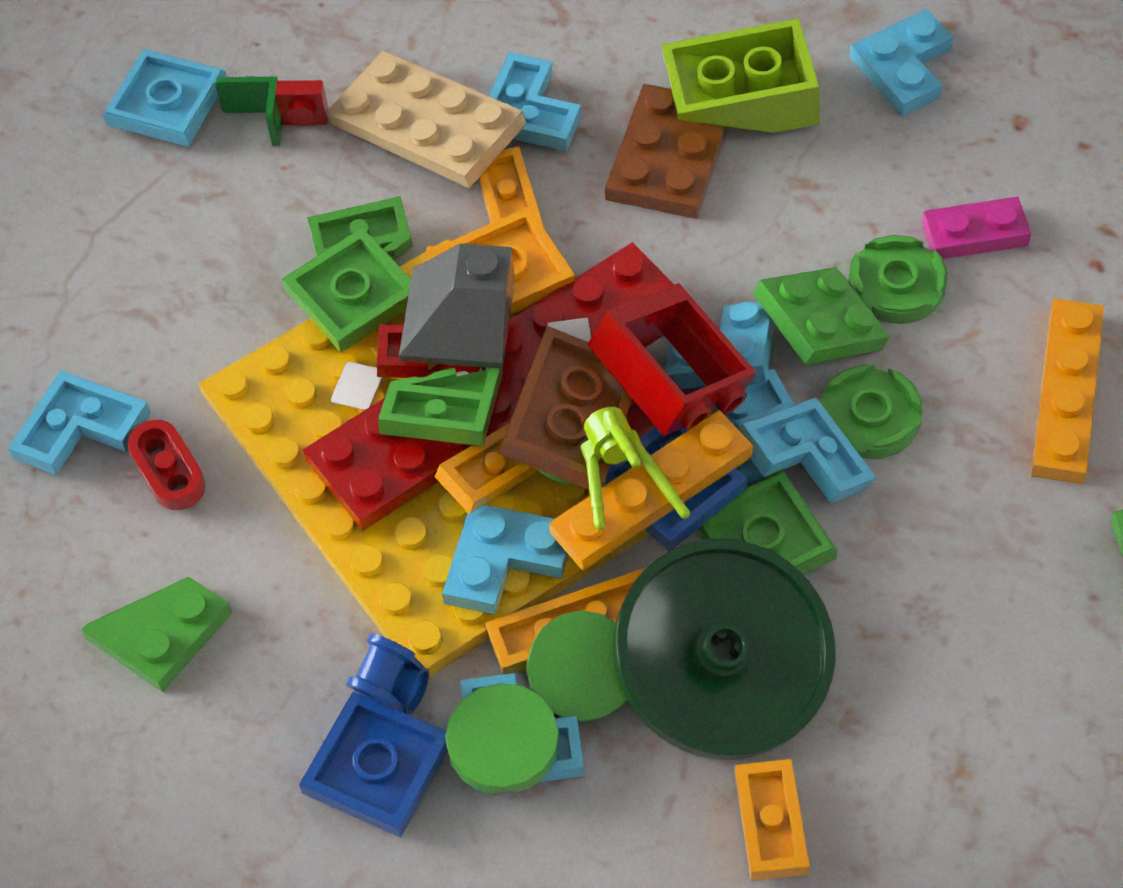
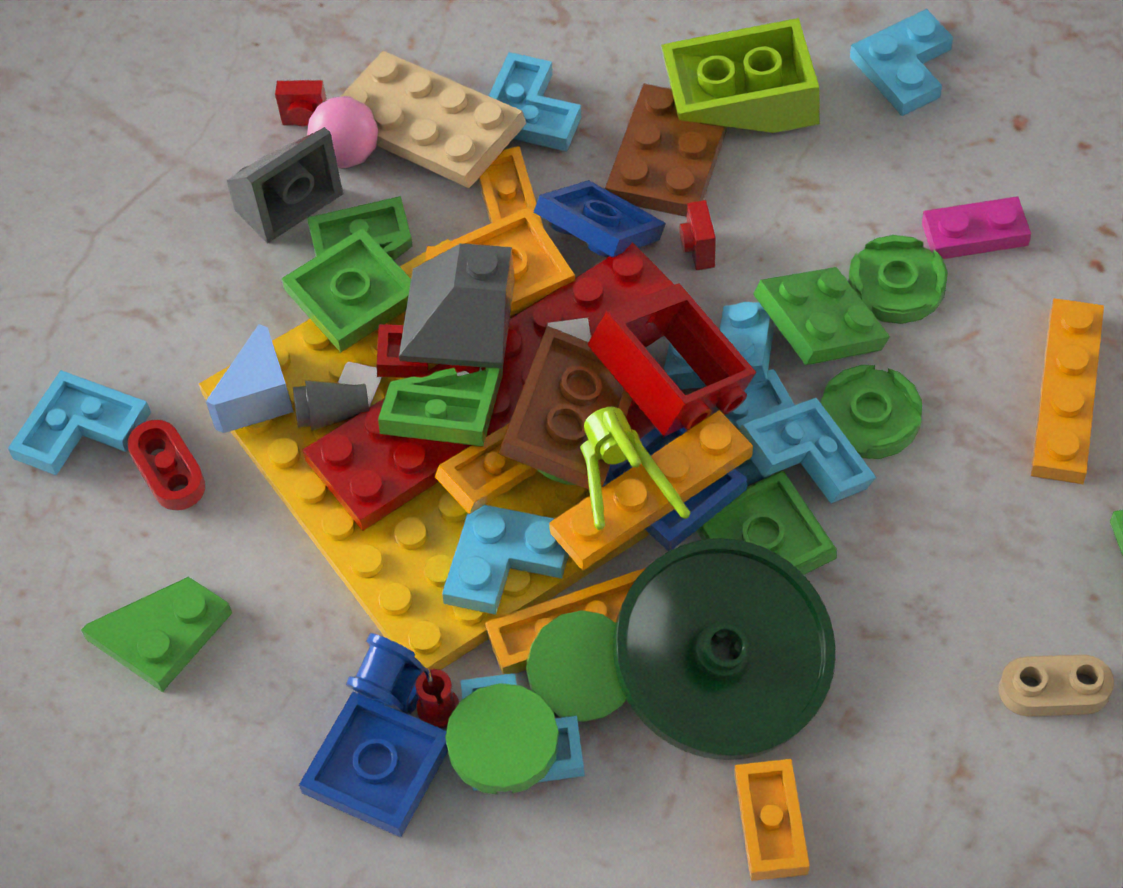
(164, 98): medium azure plate -> none
(251, 387): none -> light blue slope
(252, 96): green bracket -> none
(287, 185): none -> dark grey slope
(328, 403): none -> dark grey cone
(351, 129): none -> bright pink hair
(435, 693): none -> red pin
(598, 218): none -> blue plate
(698, 235): none -> red plate
(1058, 686): none -> tan plate

